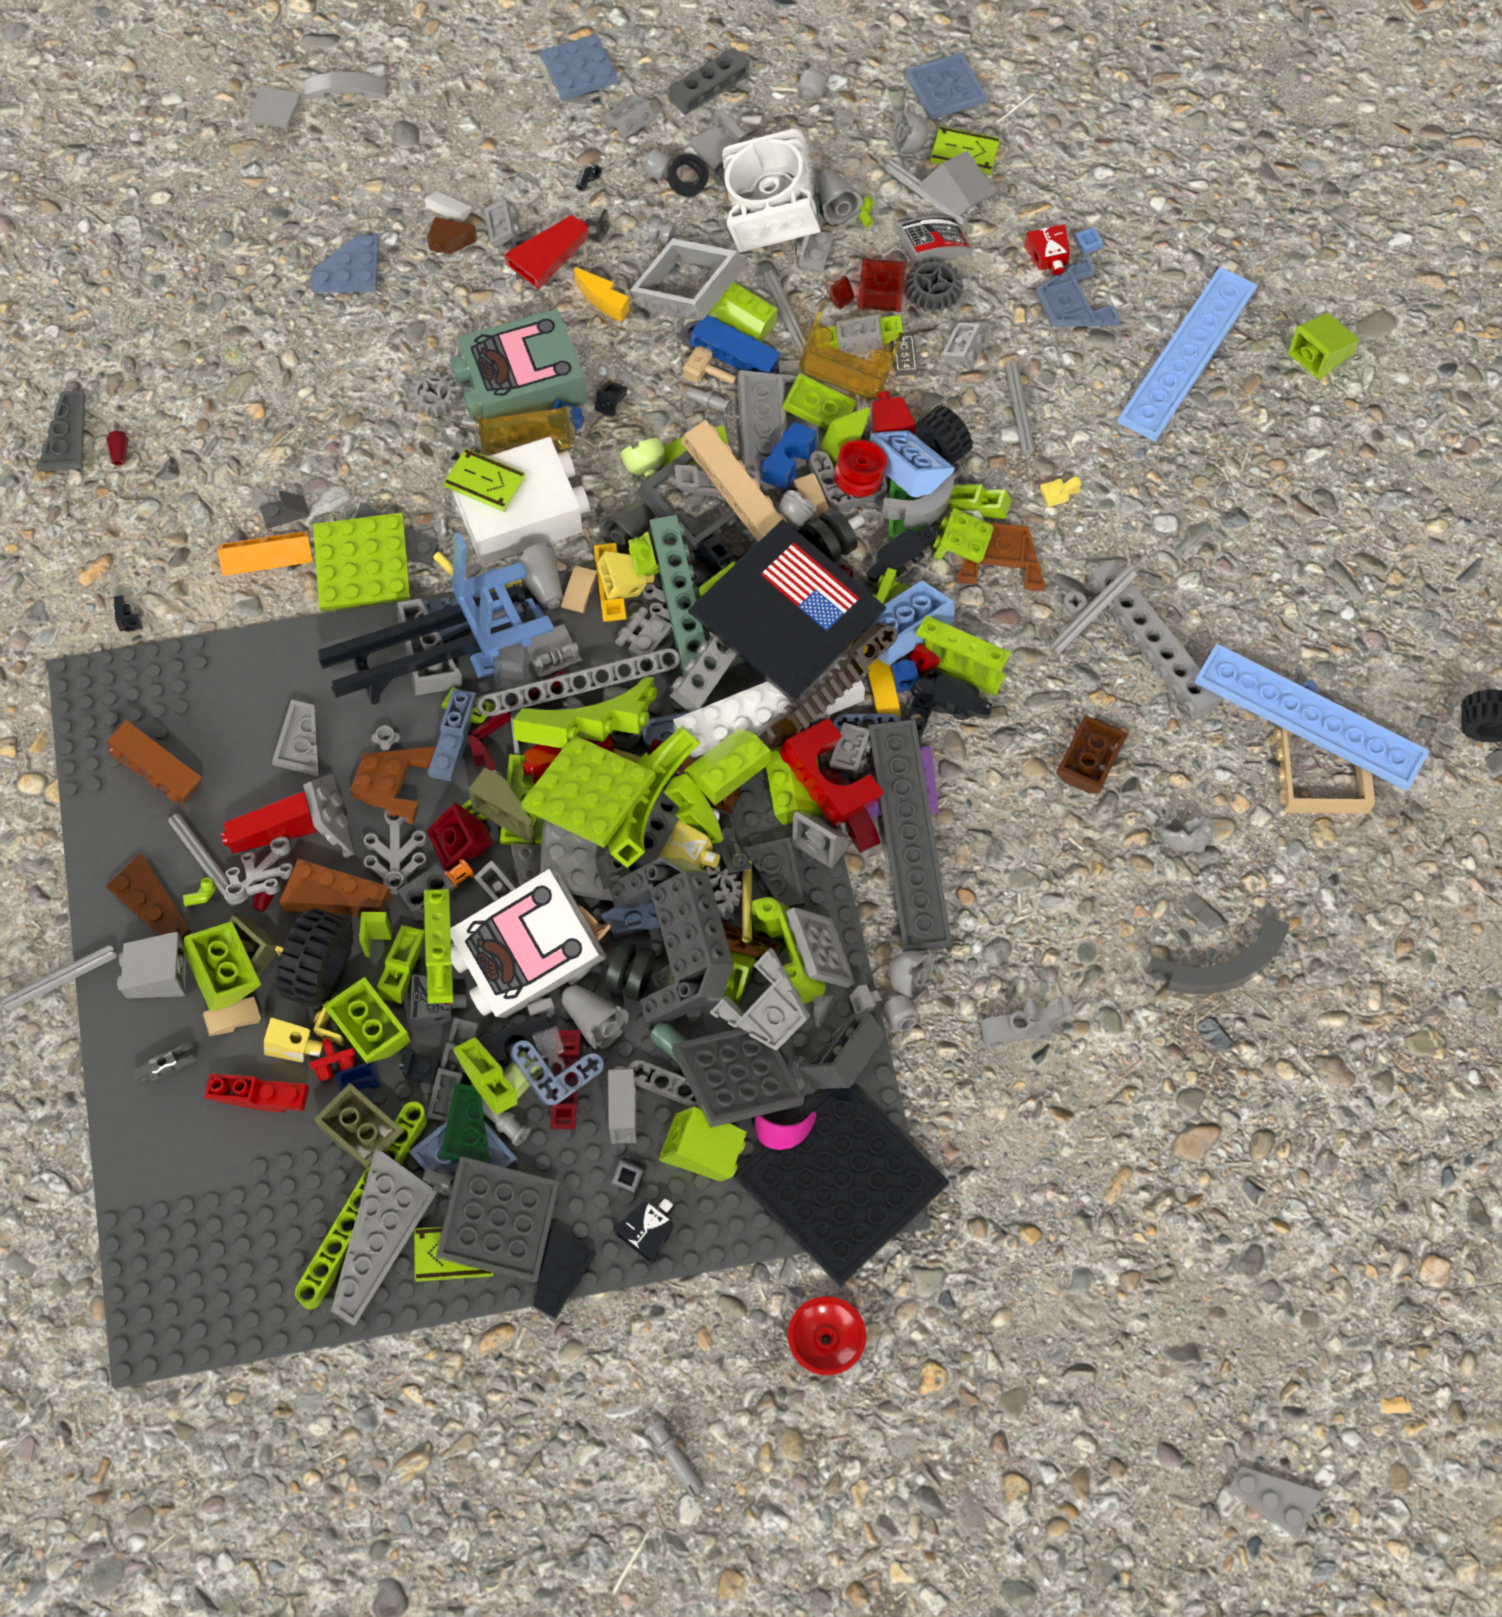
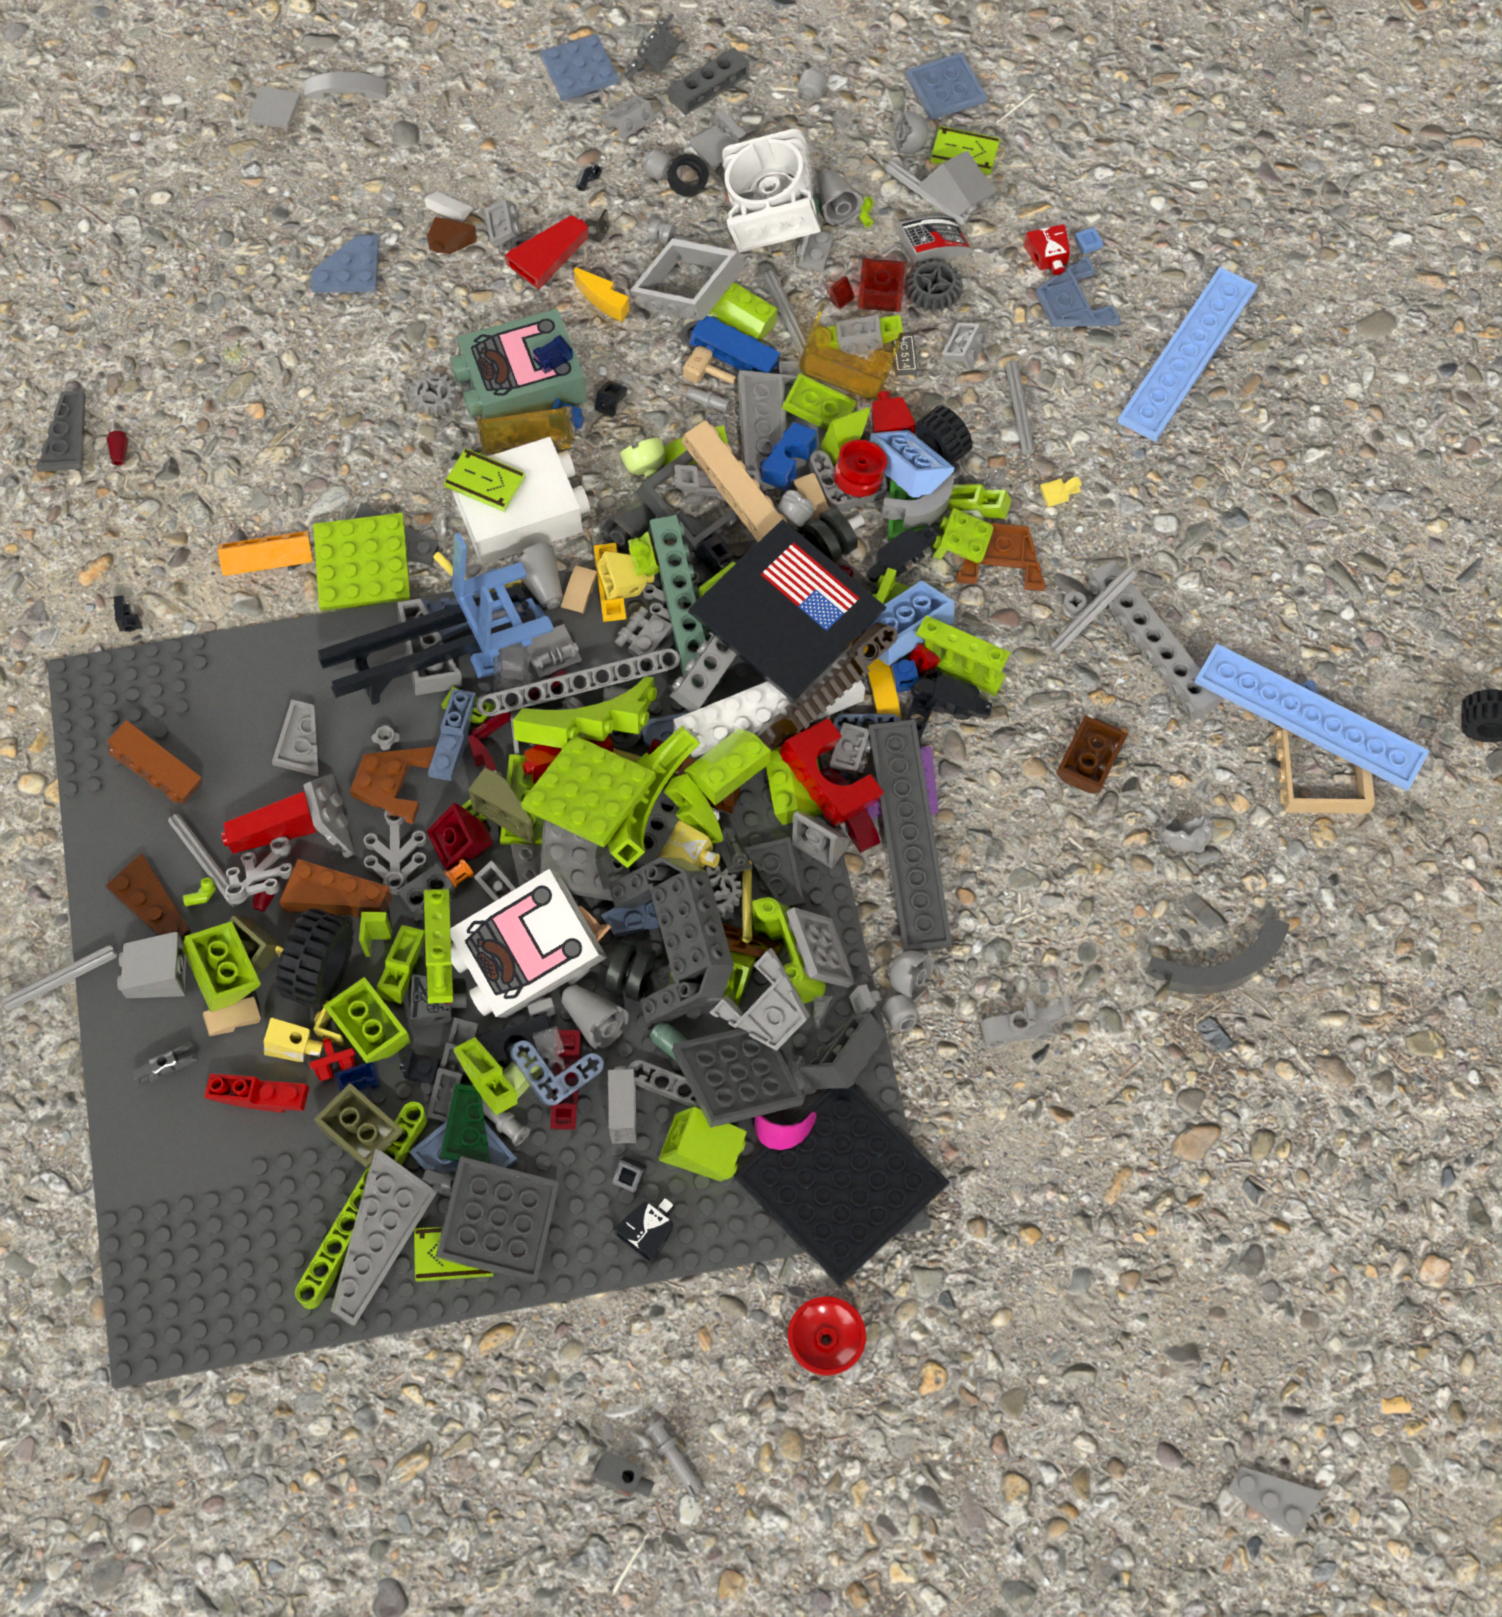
(288, 509): dark grey slope -> none
(553, 354): none -> clear blue piece
(561, 1272): black wing -> none
(609, 1475): none -> dark grey torso
(658, 50): none -> dark grey bracket
(1322, 345): lime slope -> none

